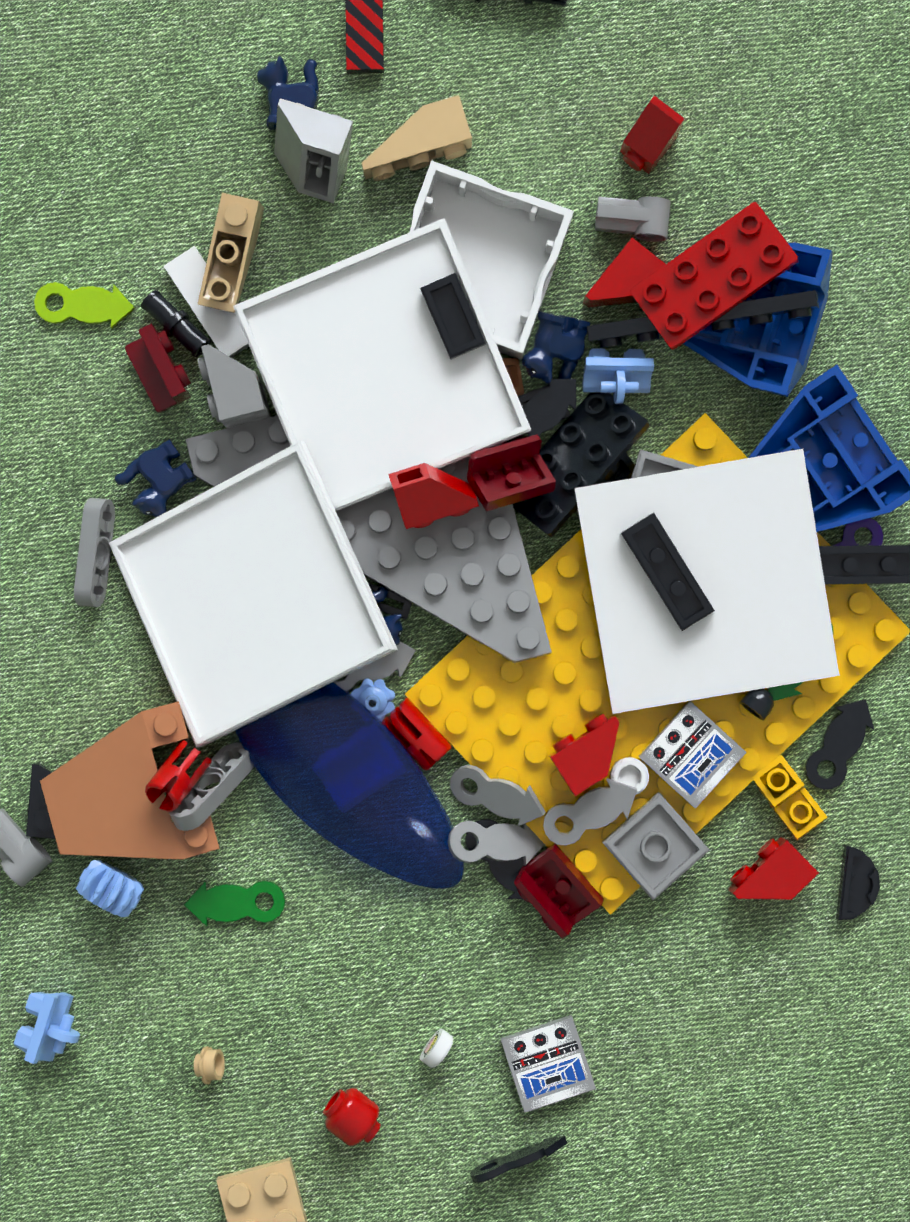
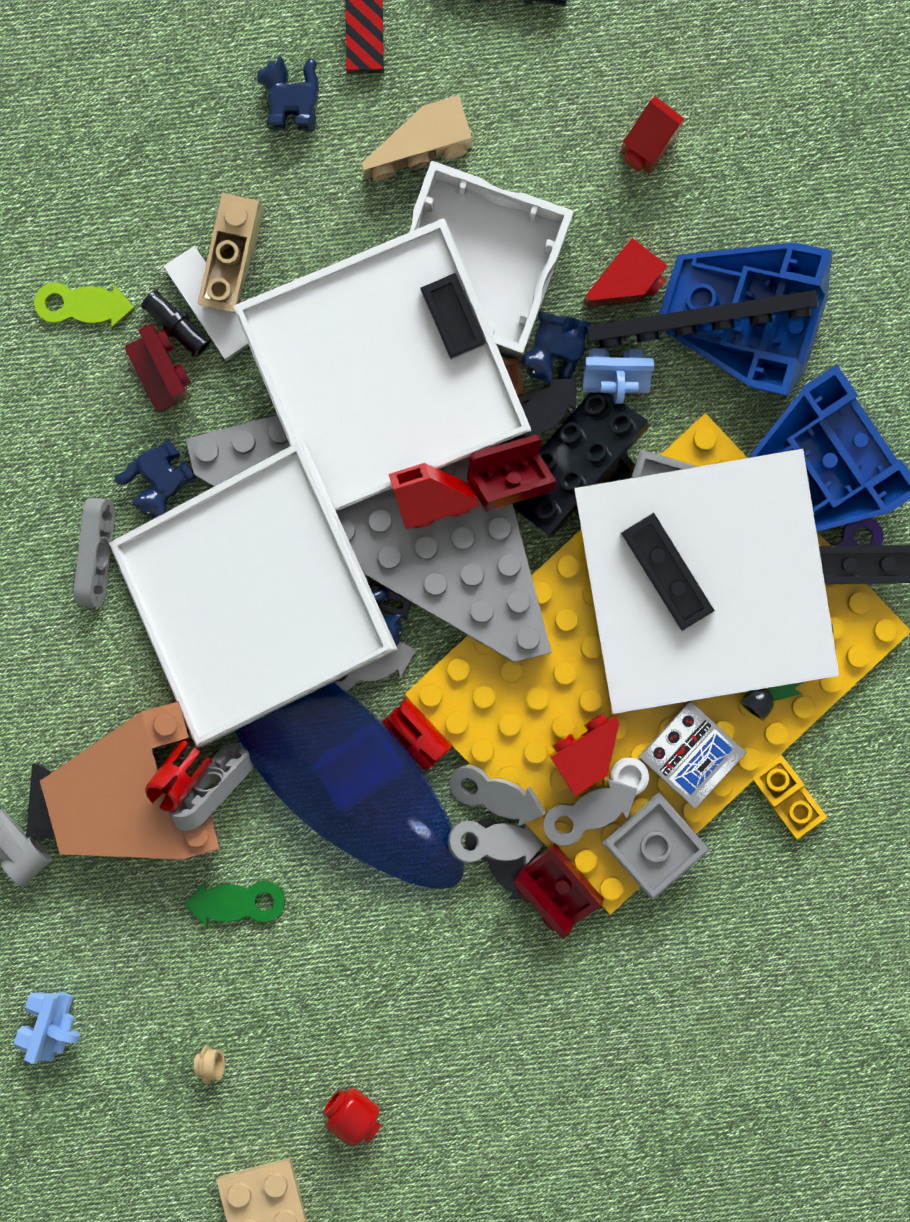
(110, 888): light blue gear -> none
(236, 389): light grey slope -> none
(312, 148): light grey slope -> none
(375, 697): light blue plant -> none
(436, 1048): white tile -> none
(517, 1159): black brick -> none
(548, 1063): tile -> none
(644, 218): light grey piece -> none
(714, 275): red bracket -> none
(776, 875): red slope -> none
(840, 743): black brick -> none
(857, 884): black tile -> none

